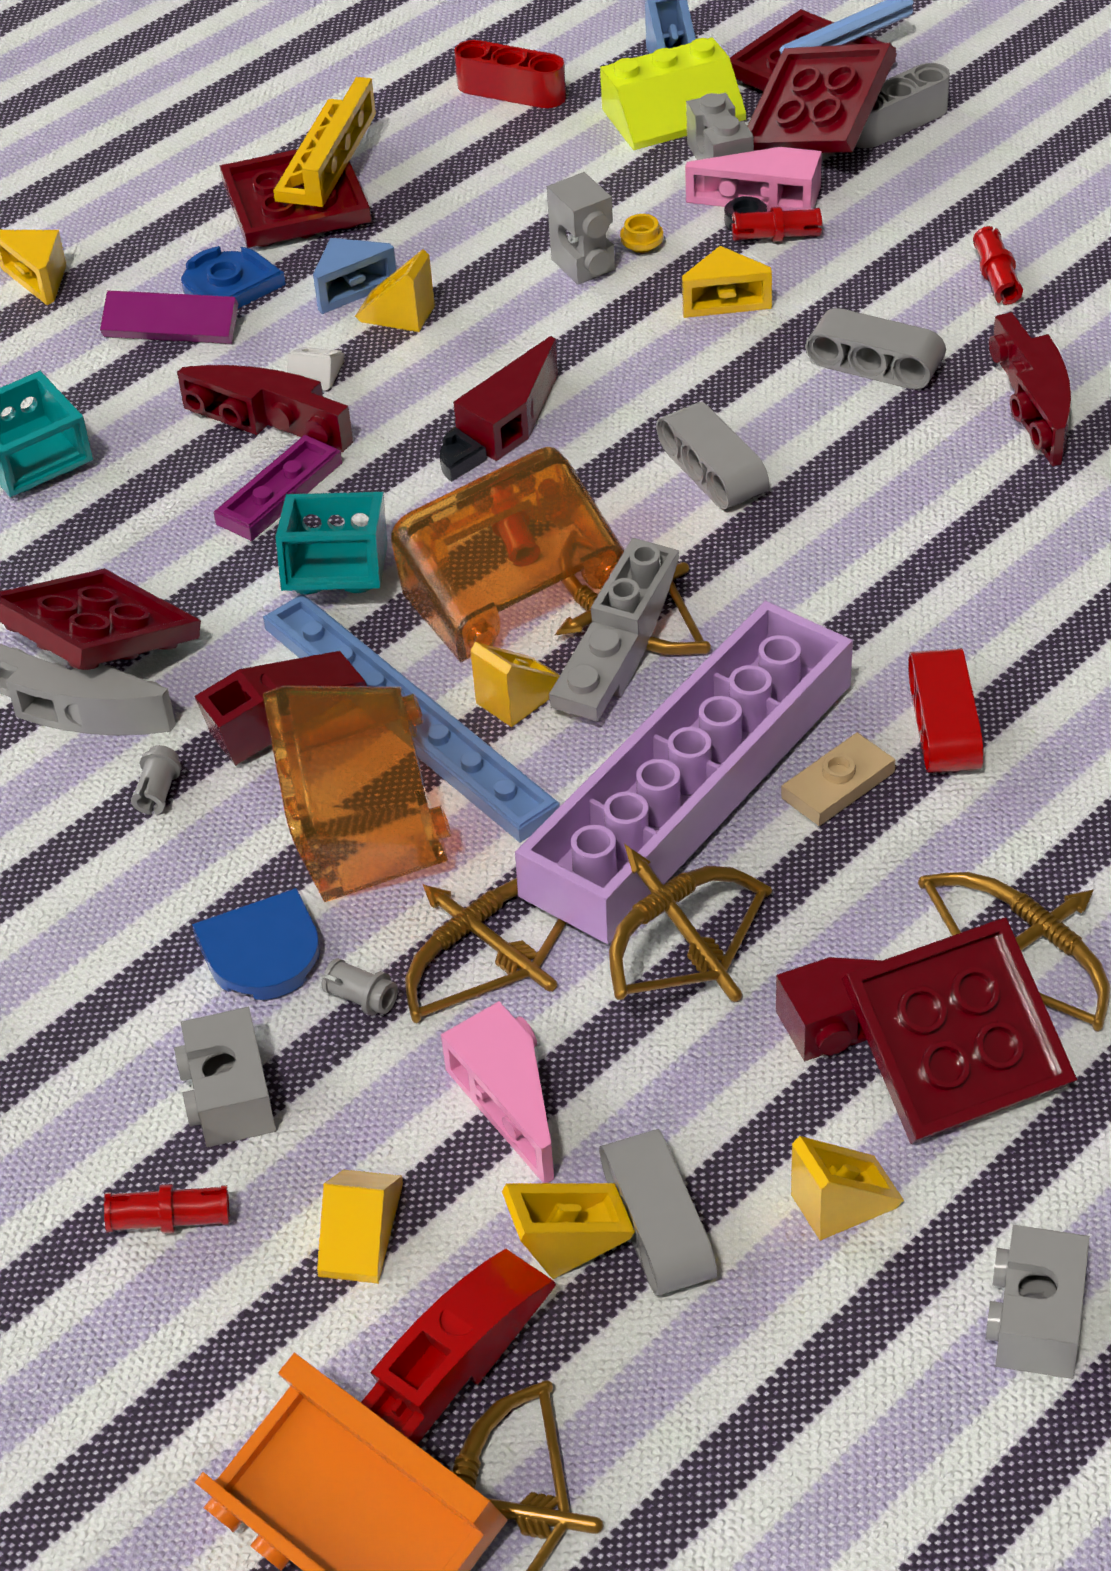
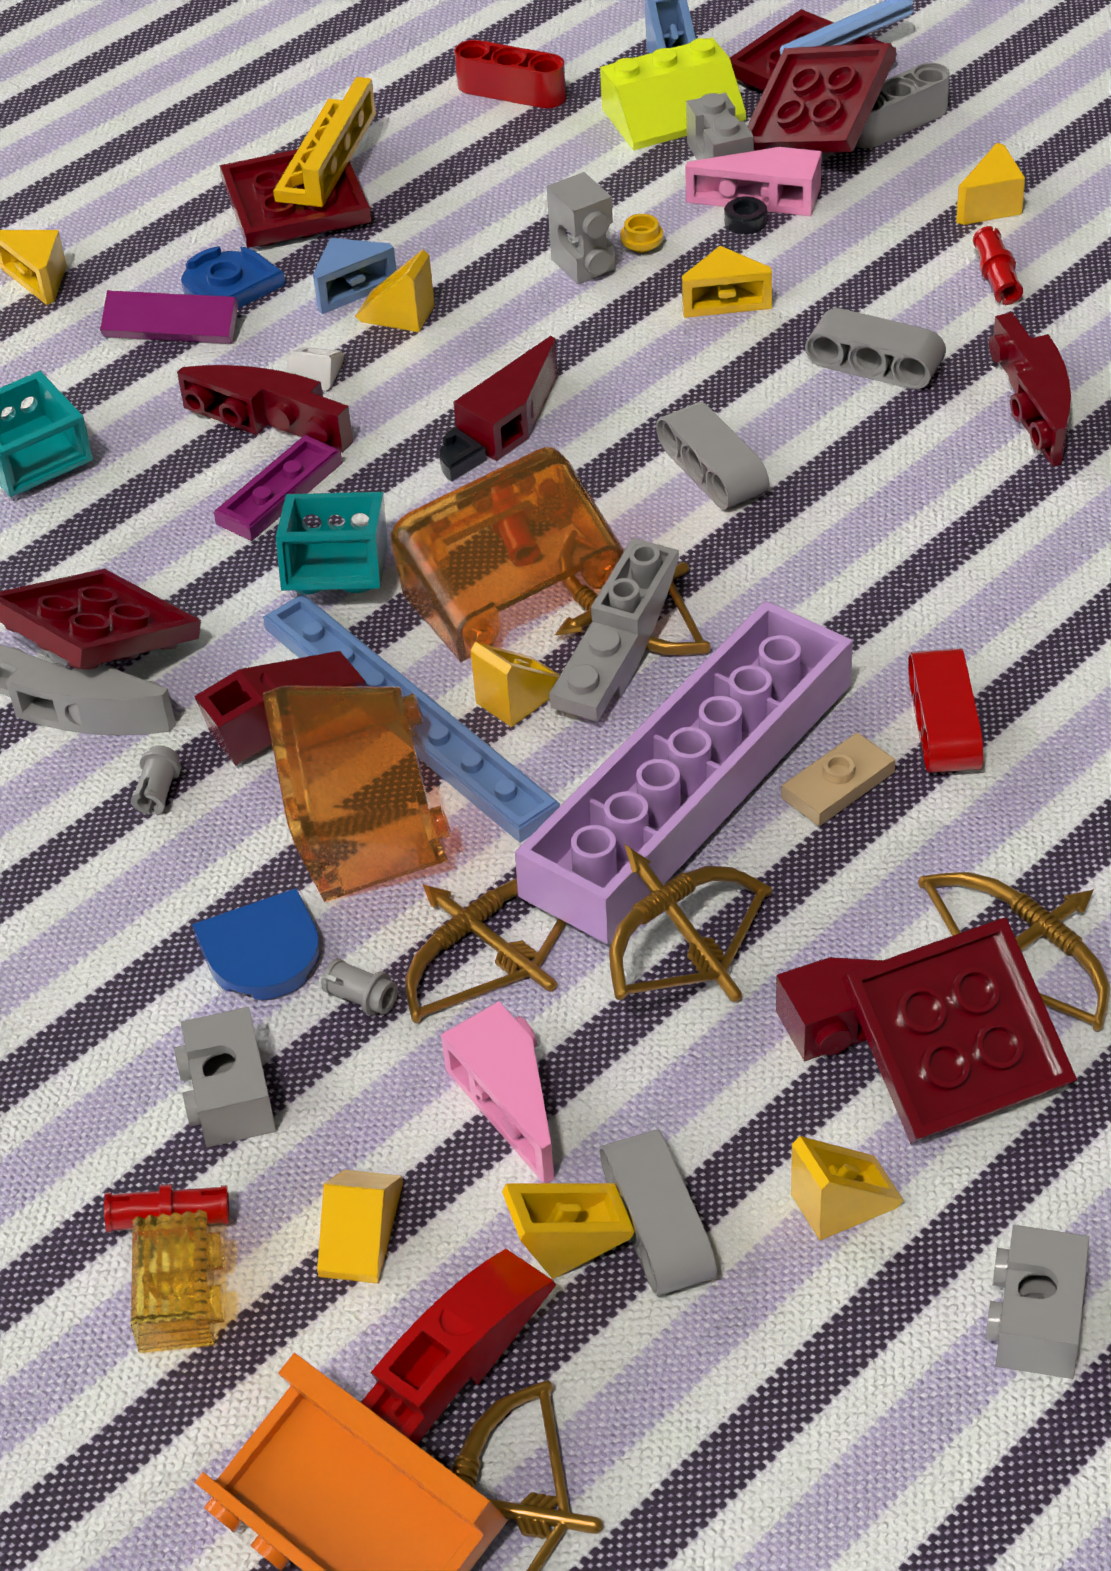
(174, 1282): none -> clear yellow brick
(776, 224): red pin -> none
(991, 189): none -> yellow slope

